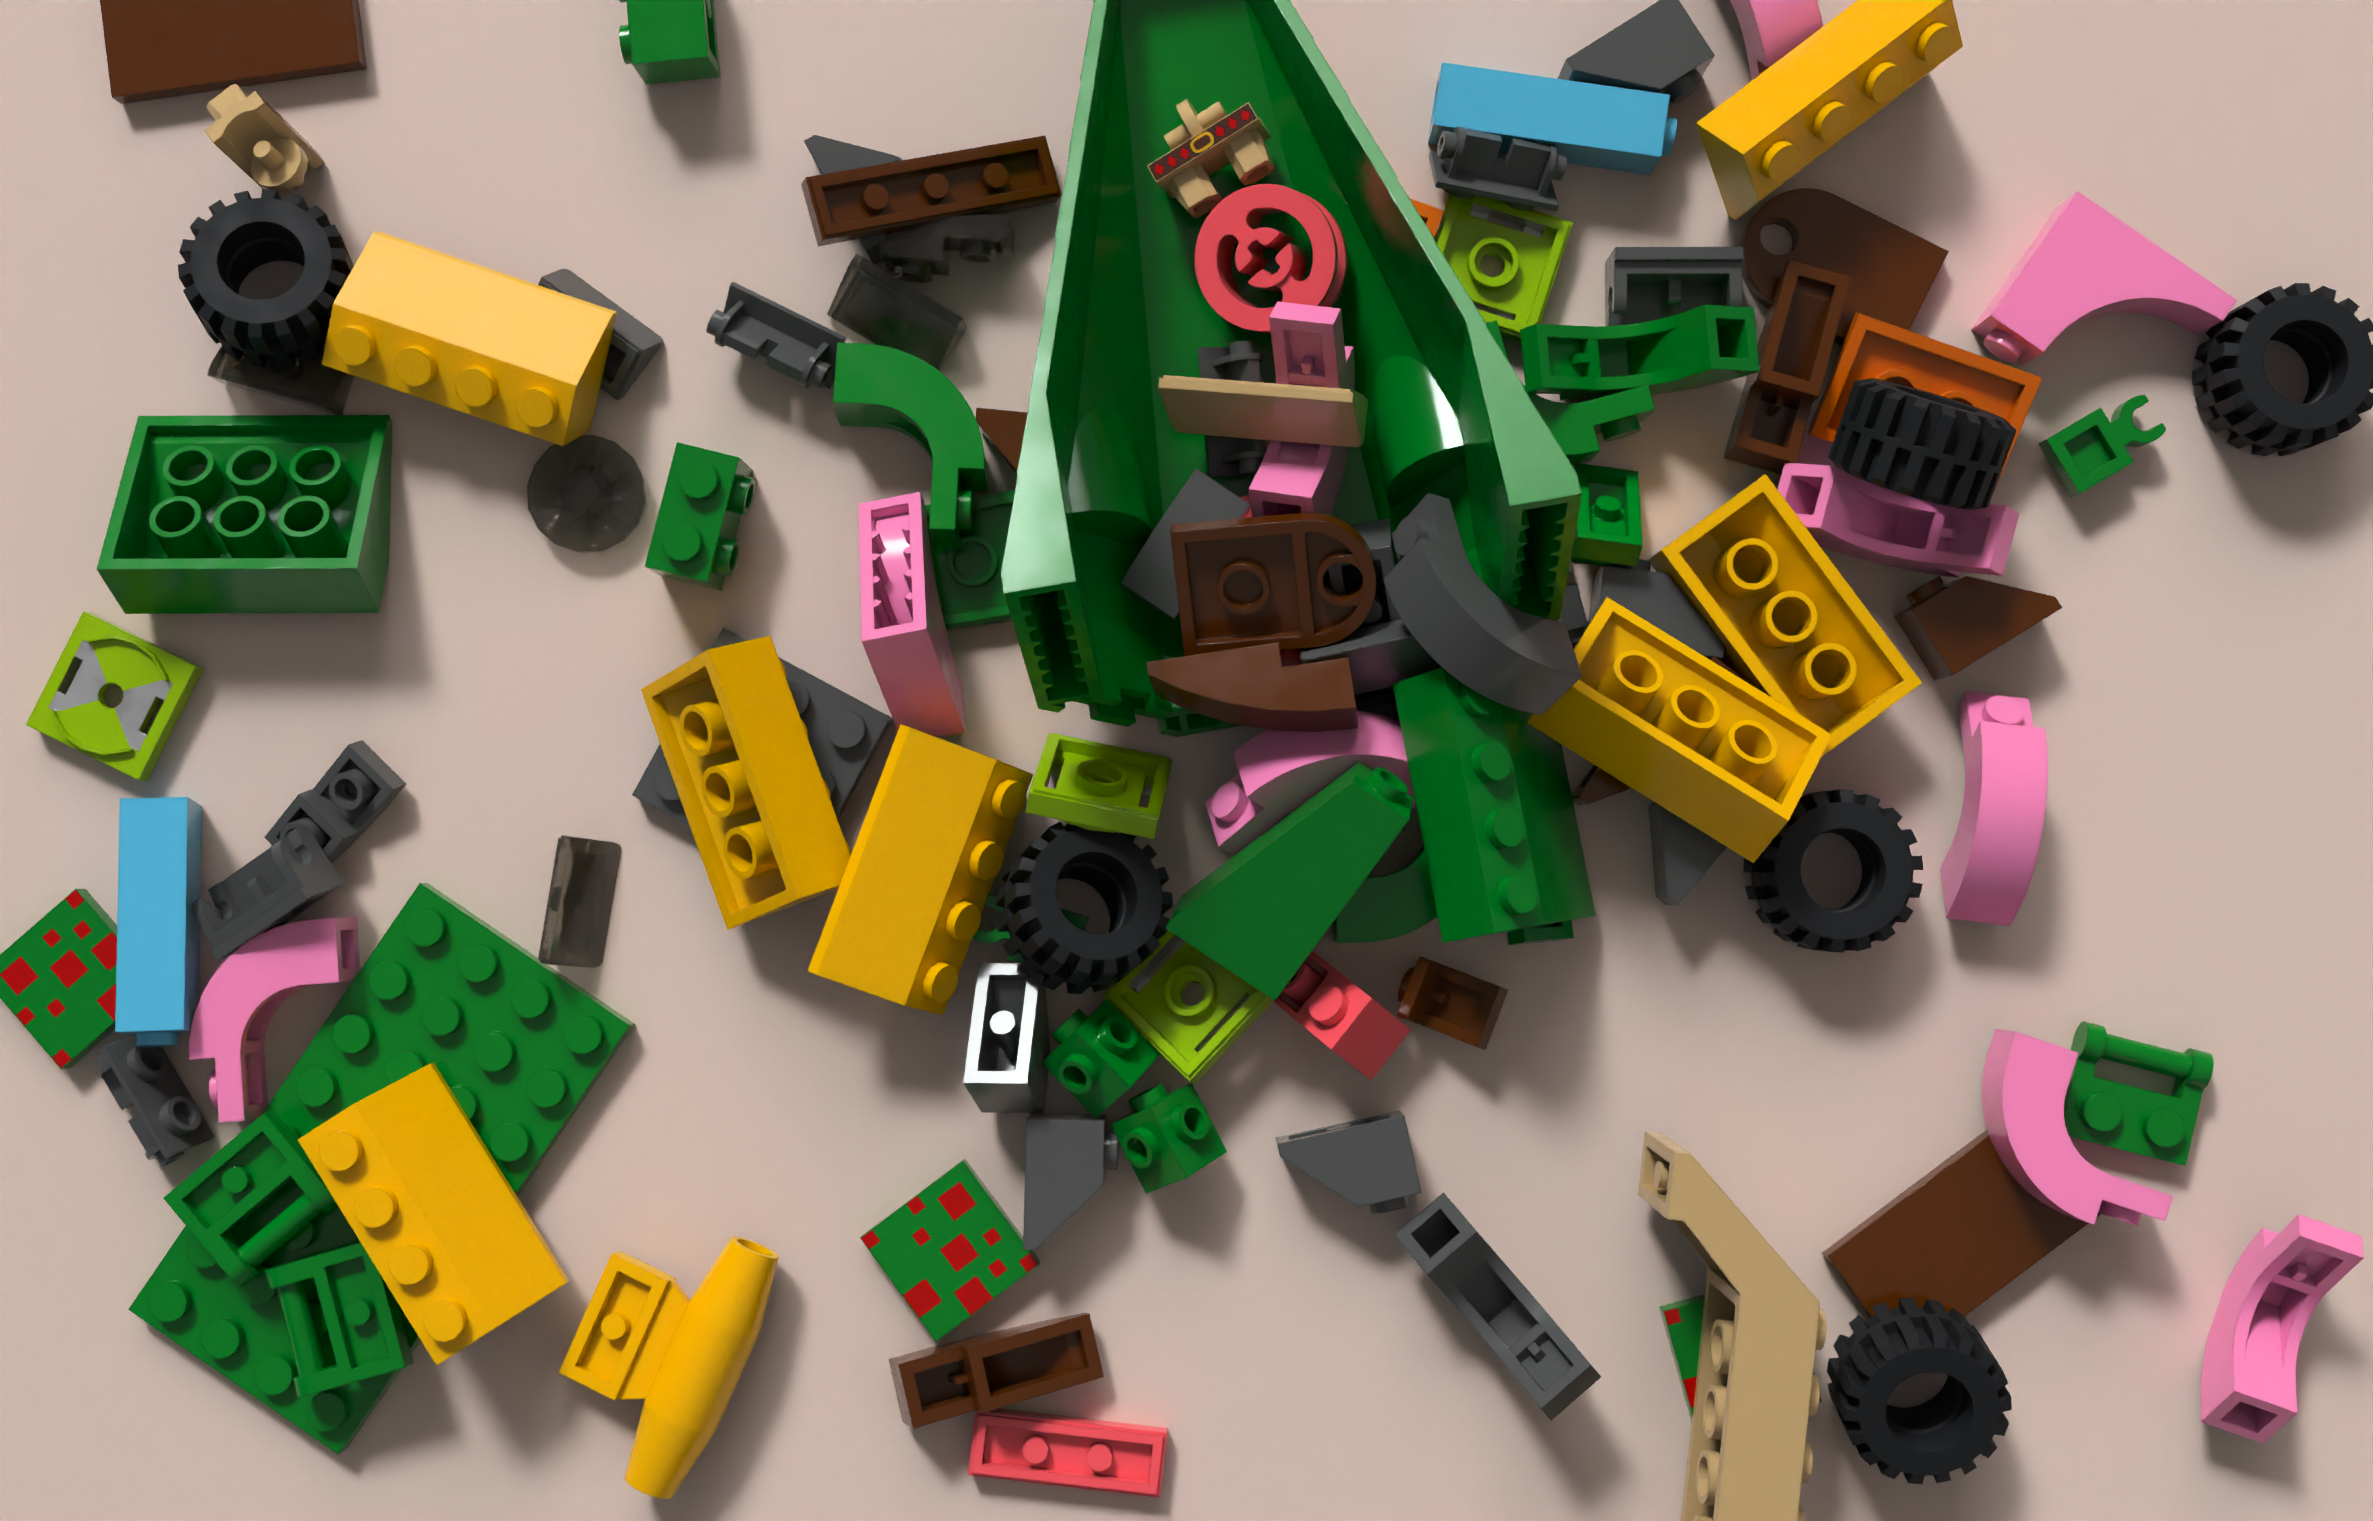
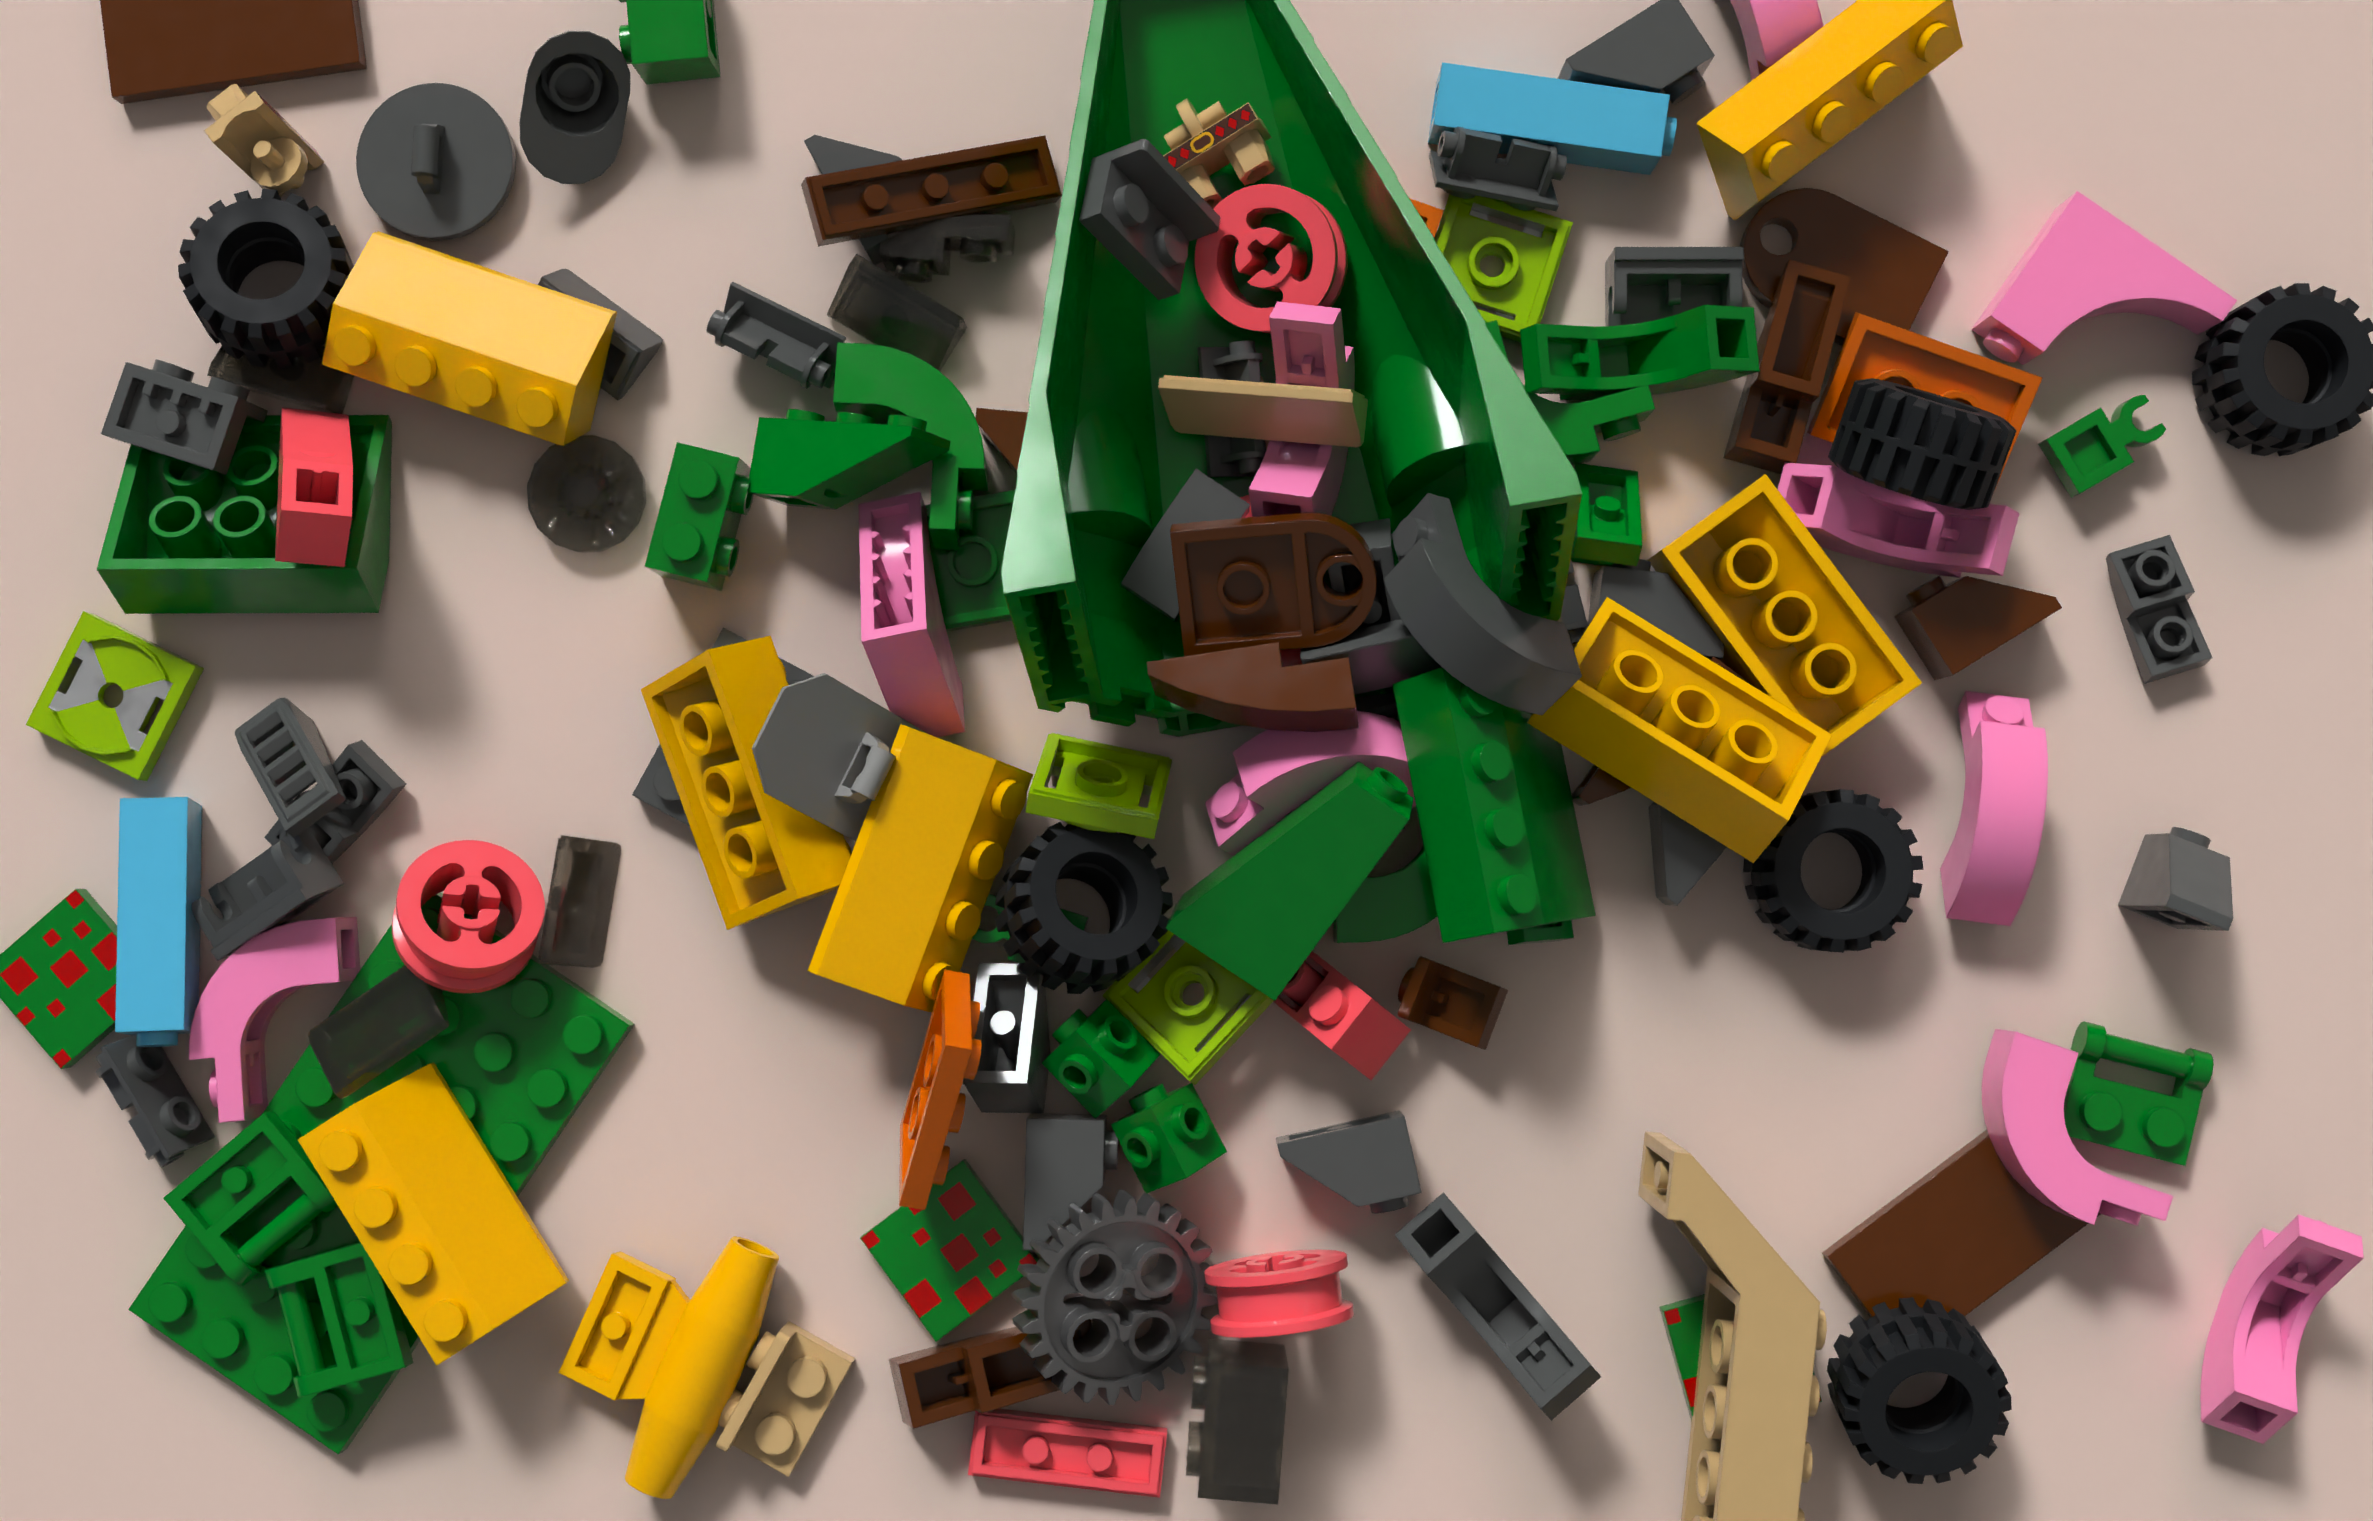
(180, 418): none -> dark grey bracket
(286, 760): none -> dark grey slope
(314, 488): none -> coral slope
(378, 1030): none -> clear smoke slope
(436, 161): none -> dark grey shield
(473, 882): none -> coral wheel
(574, 107): none -> dark grey piece
(785, 1398): none -> tan bracket
(826, 751): none -> light grey shield
(832, 462): none -> green slope
(935, 1095): none -> orange plate
(1109, 1352): none -> flat silver gear
(1145, 214): none -> dark grey bracket
(1243, 1421): none -> clear smoke brick
(1279, 1293): none -> coral wheel
(2154, 609): none -> dark grey slope
(2180, 882): none -> dark grey slope

